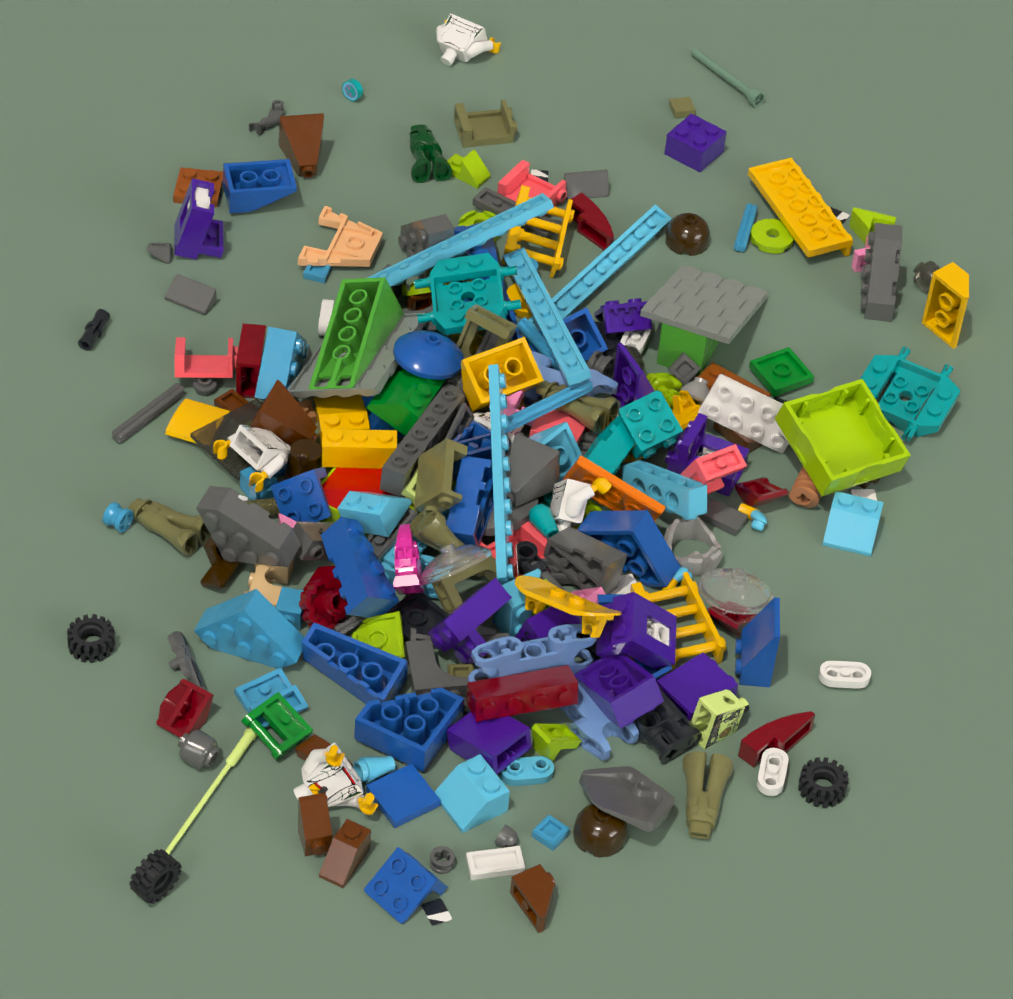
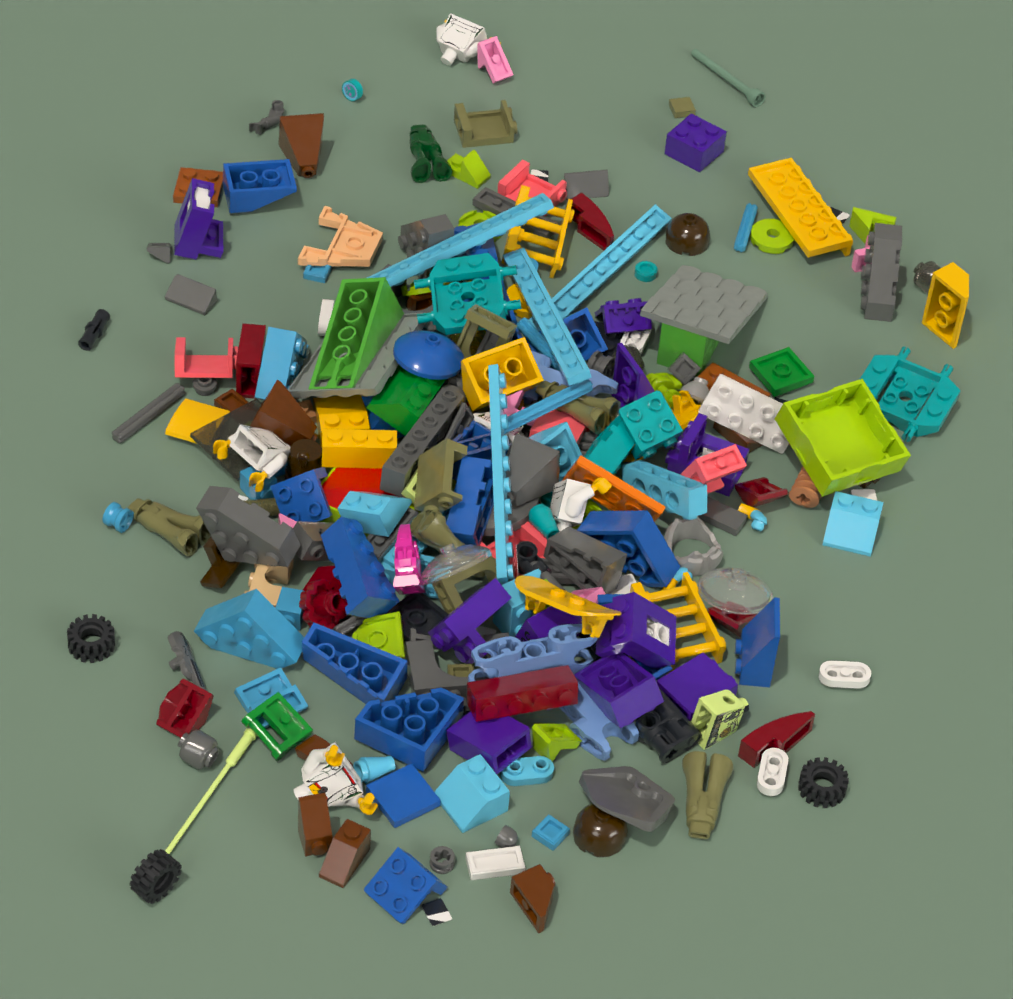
(493, 58): none -> bright pink slope
(645, 271): none -> teal tile

